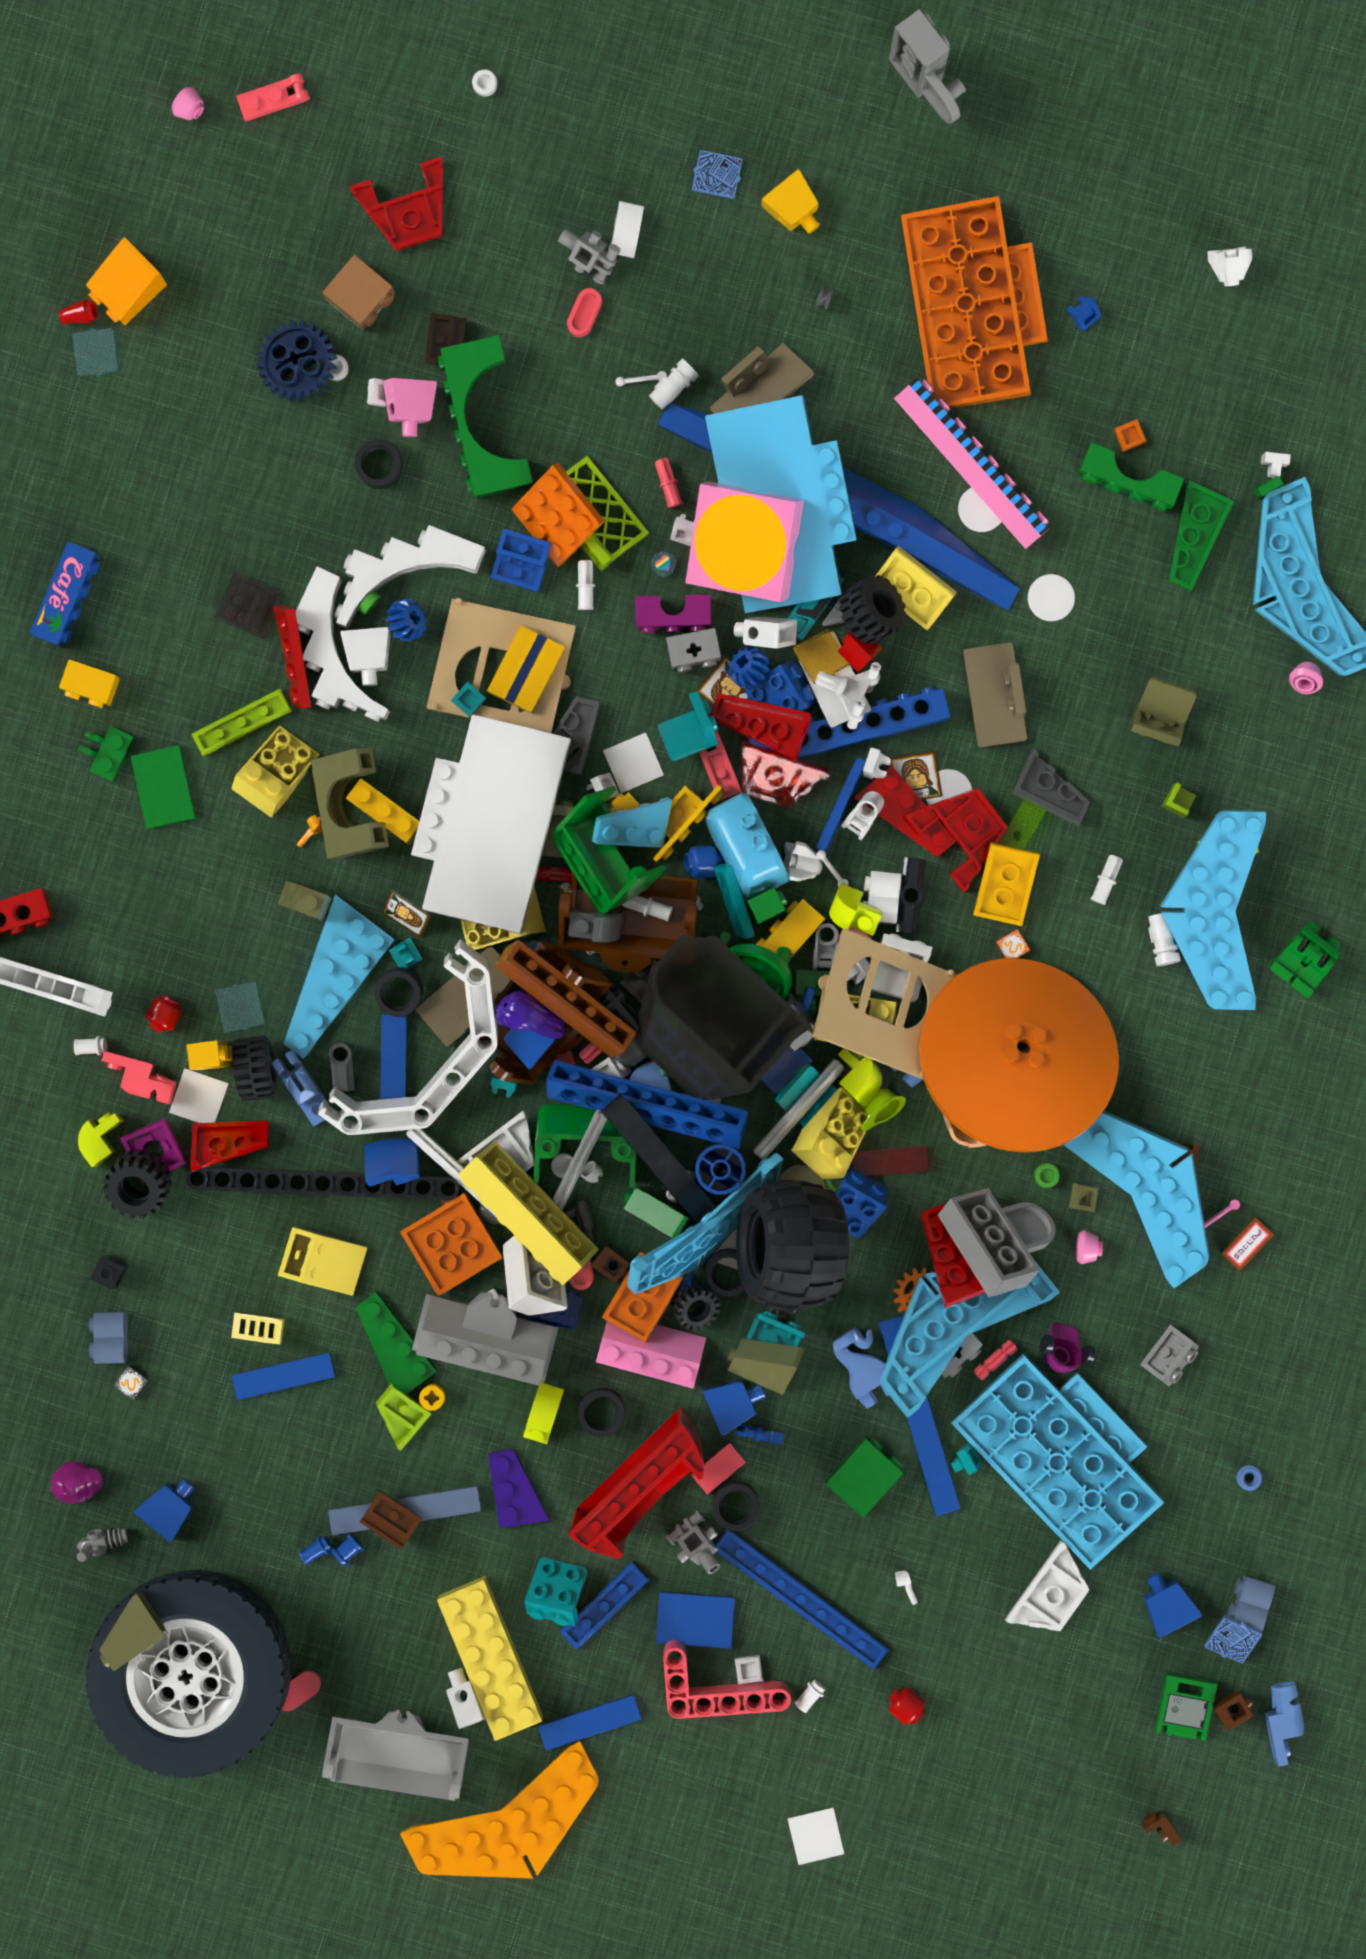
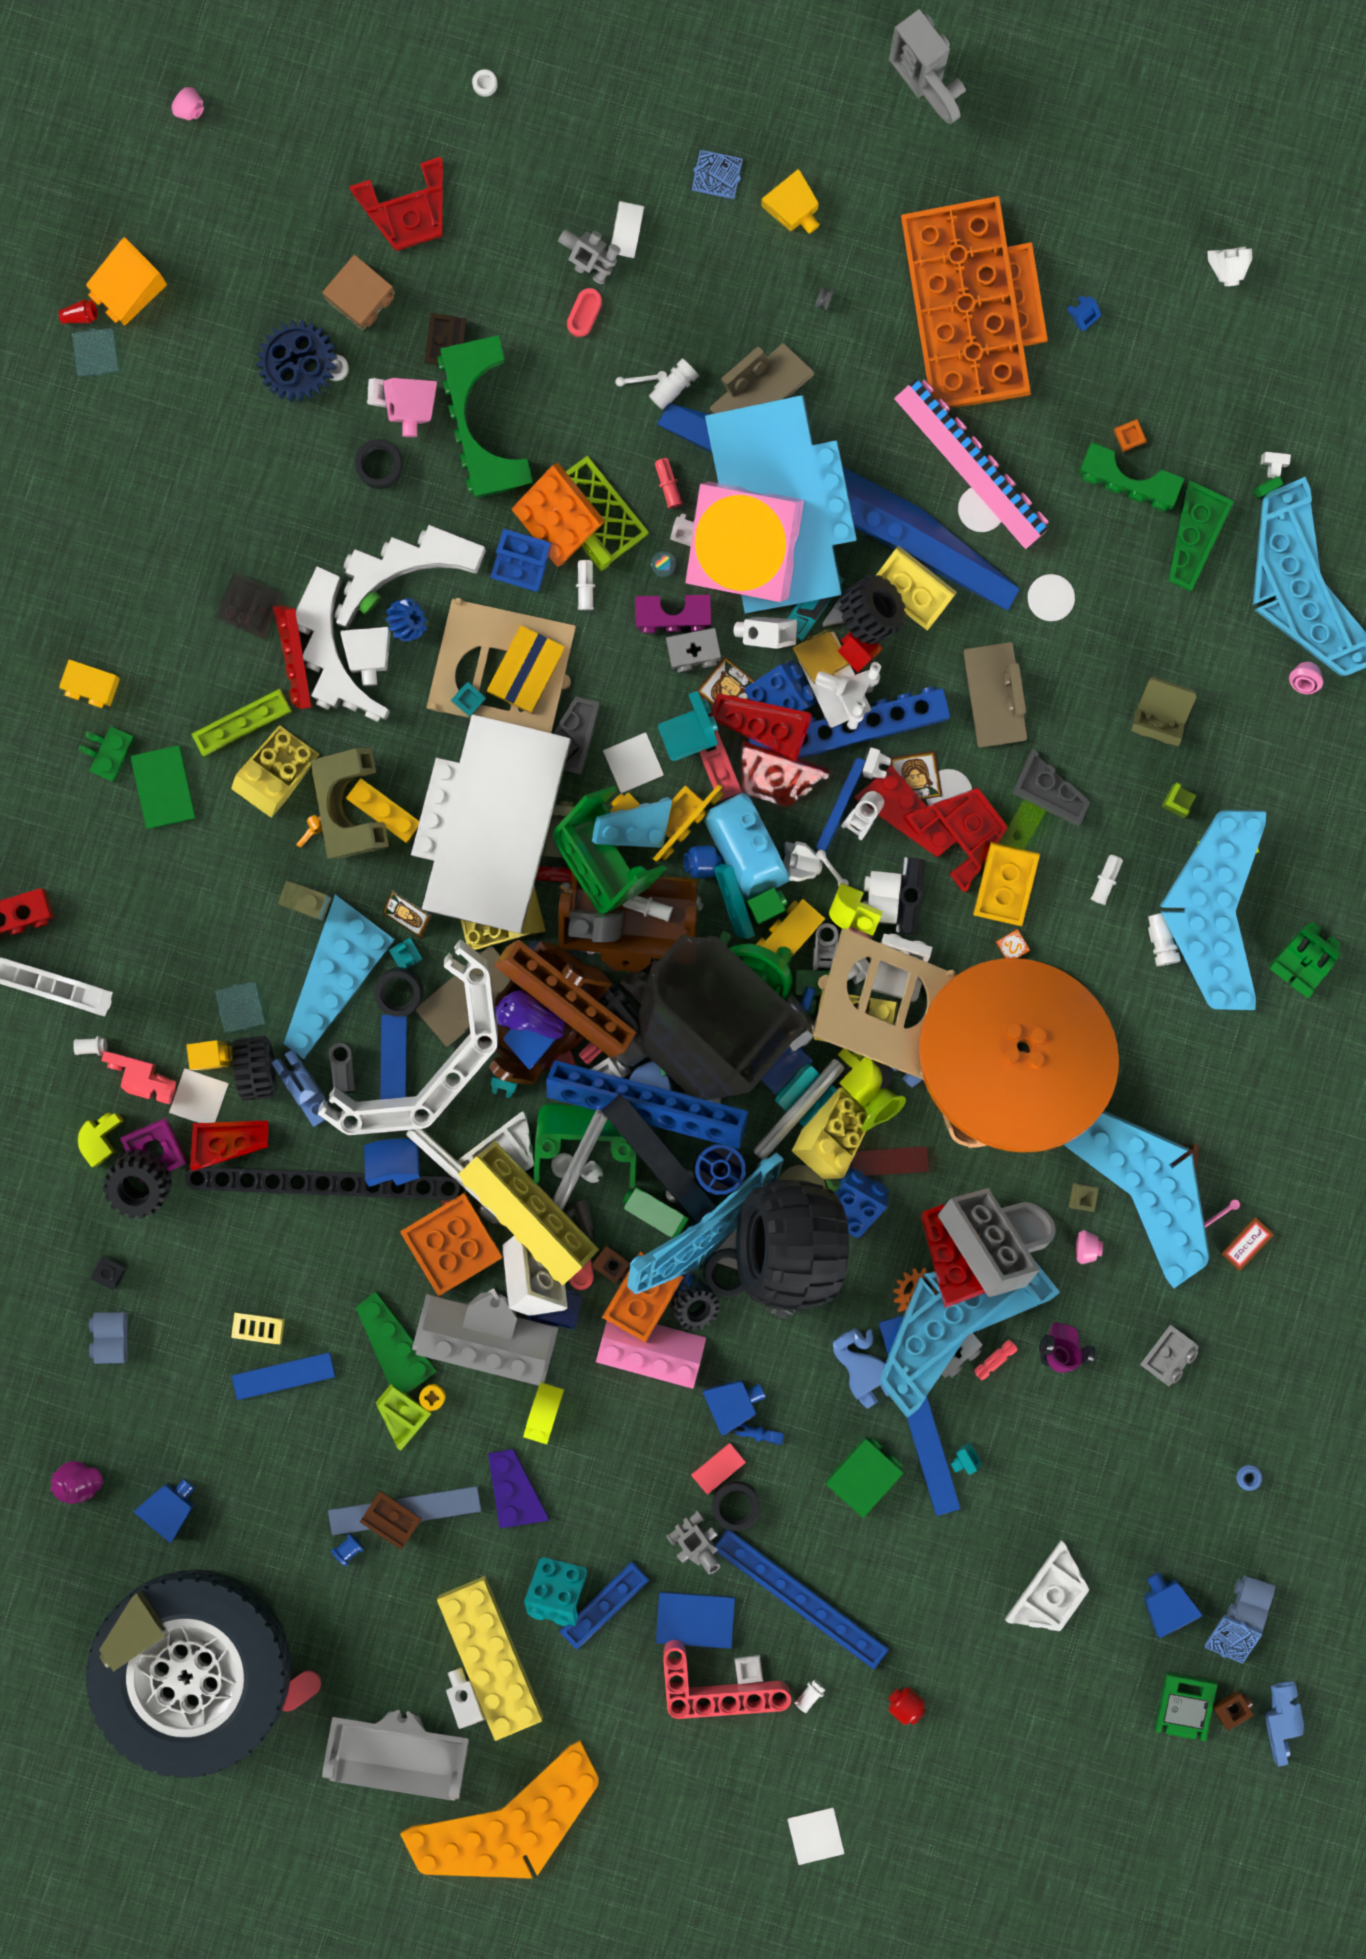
(65, 594): blue brick -> none
(98, 1542): light grey piece -> none
(131, 1382): tile -> none
(163, 1013): red head -> none
(272, 97): coral plate -> none
(315, 1550): blue pin -> none
(322, 1261): light yellow slope -> none
(582, 1412): black tyre -> none
(589, 1722): blue tile -> none
(602, 782): white tile -> none
(636, 1485): red panel -> none
(749, 667): blue gear -> none
(765, 1363): olive slope -> none
(768, 1329): teal bracket -> none
(903, 1579): white hand -> none
(1046, 1175): bright green tile -> none
(1062, 1456): medium azure slope -> none
(1165, 1830): reddish brown bracket -> none

